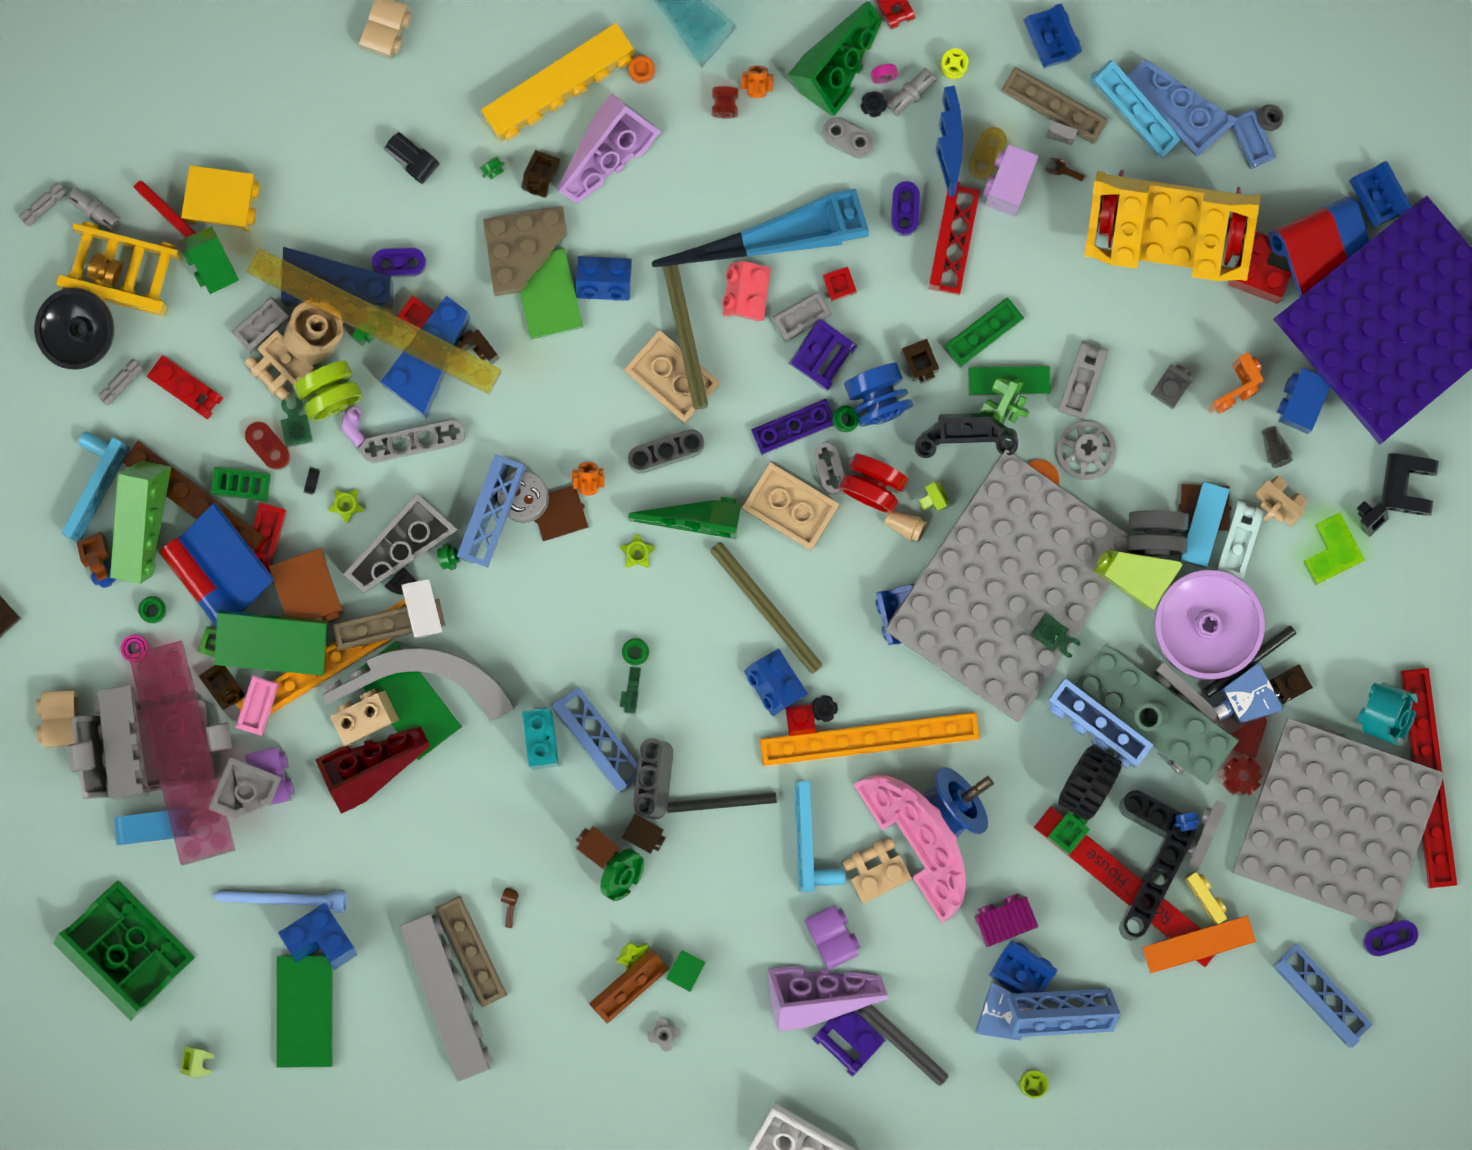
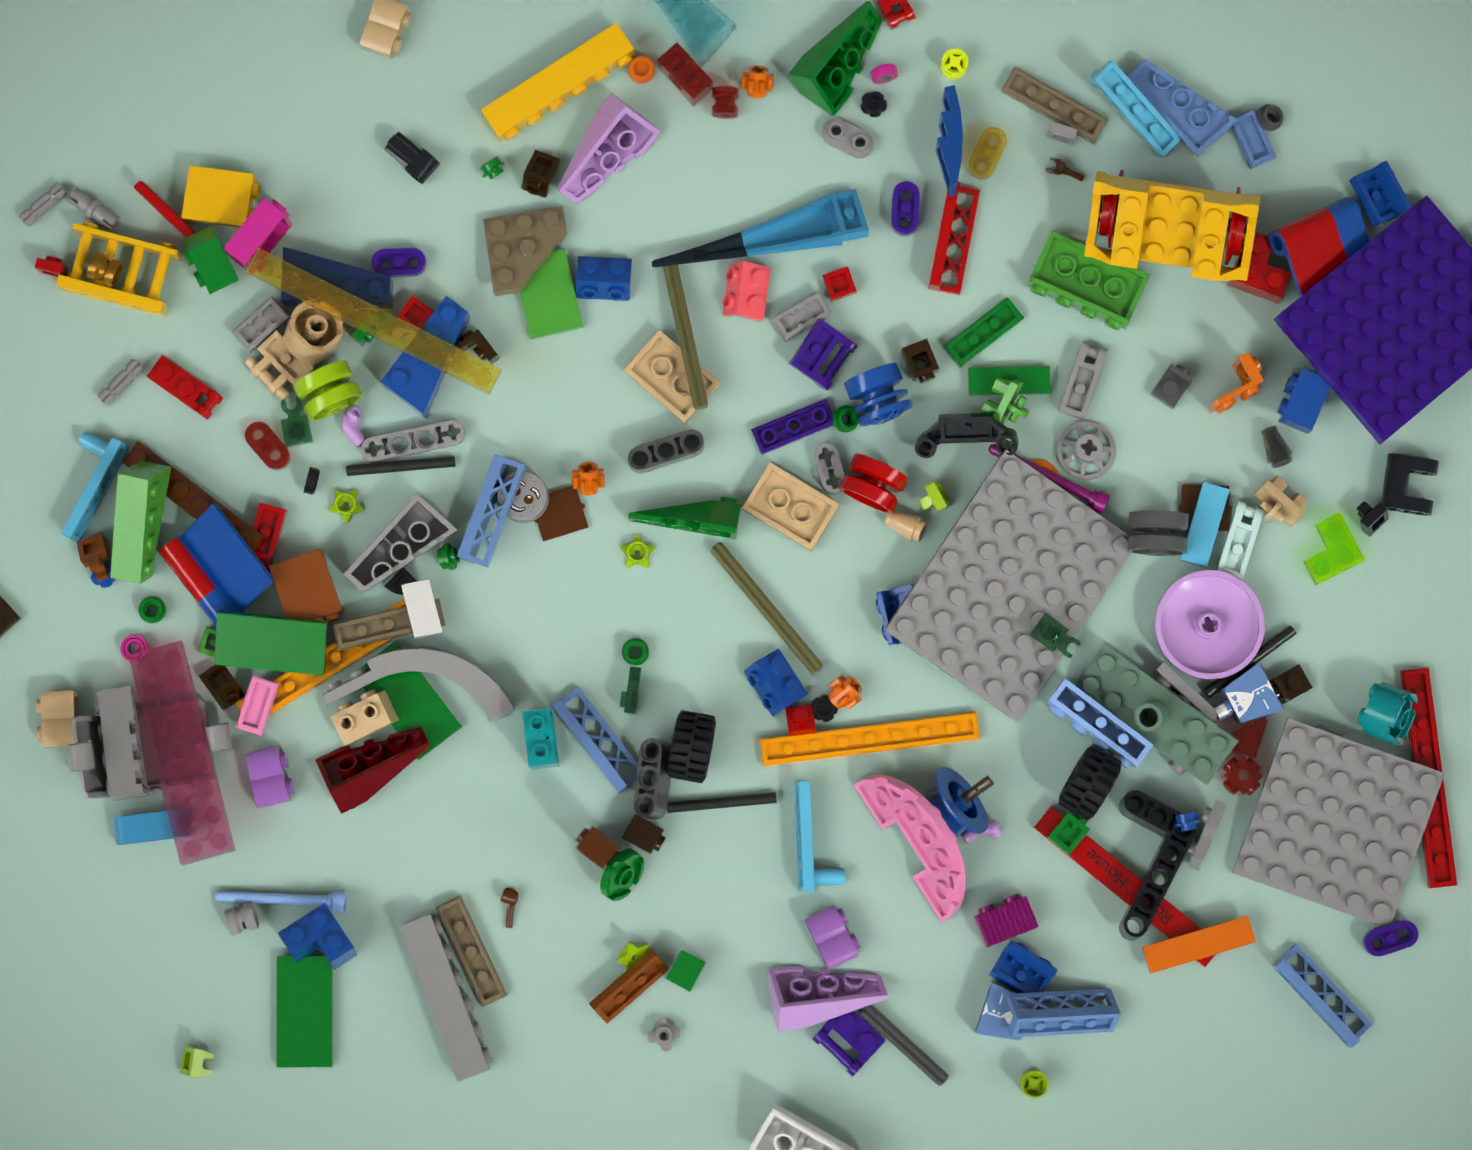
(51, 266): none -> red plate
(58, 323): black dish -> none
(123, 950): green piece -> none
(231, 473): green slope -> none
(241, 918): none -> light grey wheel
(243, 790): light grey plate -> none
(260, 230): none -> dark pink window
(399, 466): none -> pearl dark grey bar
(685, 74): none -> clear red brick
(691, 746): none -> black tyre
(845, 692): none -> orange gear
(880, 878): tan plate -> none
(911, 91): light grey pin -> none
(993, 830): none -> lavender arm
(1011, 180): lavender brick -> none
(1053, 36): blue bracket -> none
(1086, 282): none -> bright green bracket
(1096, 499): none -> magenta piece
(1138, 575): lime slope -> none
(1200, 887): light yellow plate -> none

